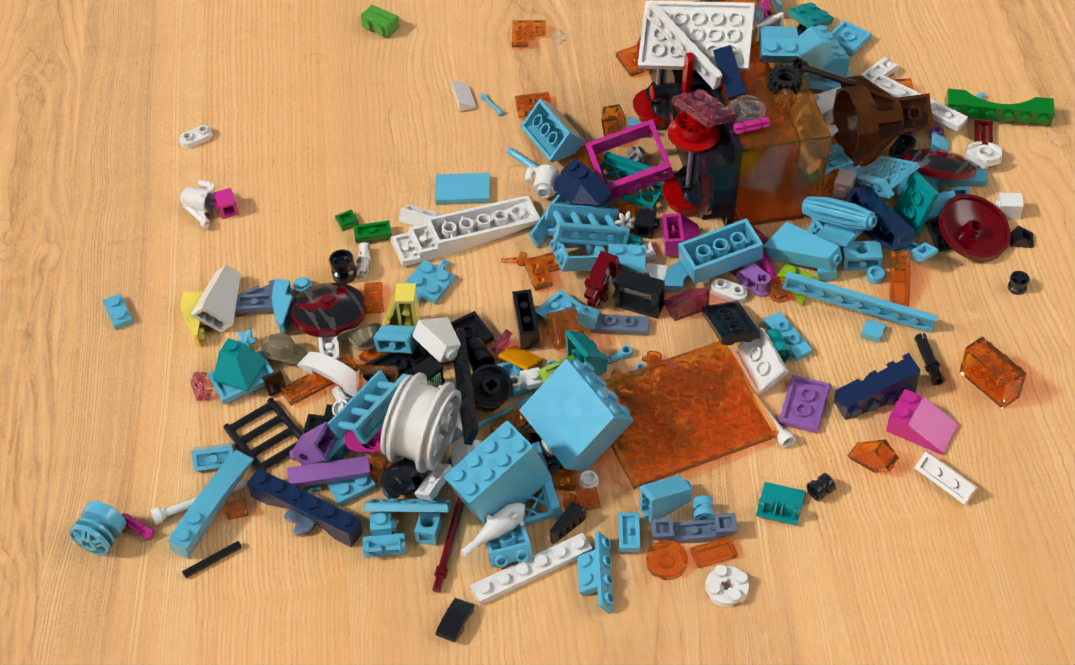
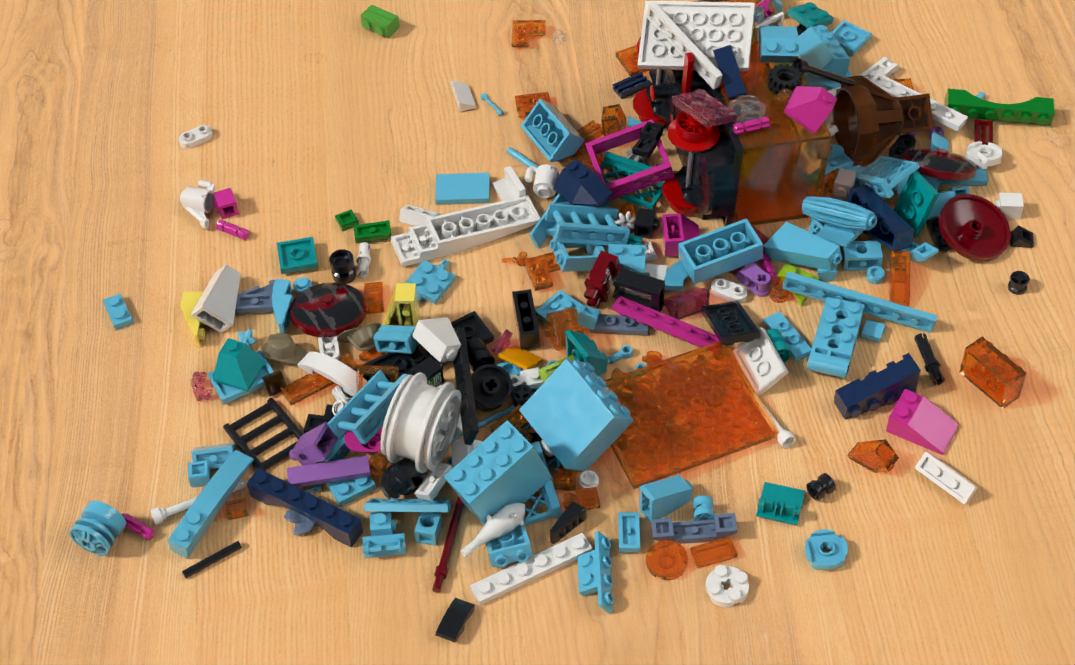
(199, 473): none -> medium azure slope
(232, 229): none -> dark pink axle
(297, 255): none -> teal plate
(510, 186): none -> white panel
(519, 392): none -> black wheel
(588, 129): none -> clear orange tile
(631, 83): none -> dark blue tile
(648, 139): none -> black slope
(663, 322): none -> dark pink plate
(804, 404): medium lavender tile -> none
(810, 106): none -> dark pink slope
(823, 560): none -> medium azure plate
(836, 337): none -> medium azure hinge

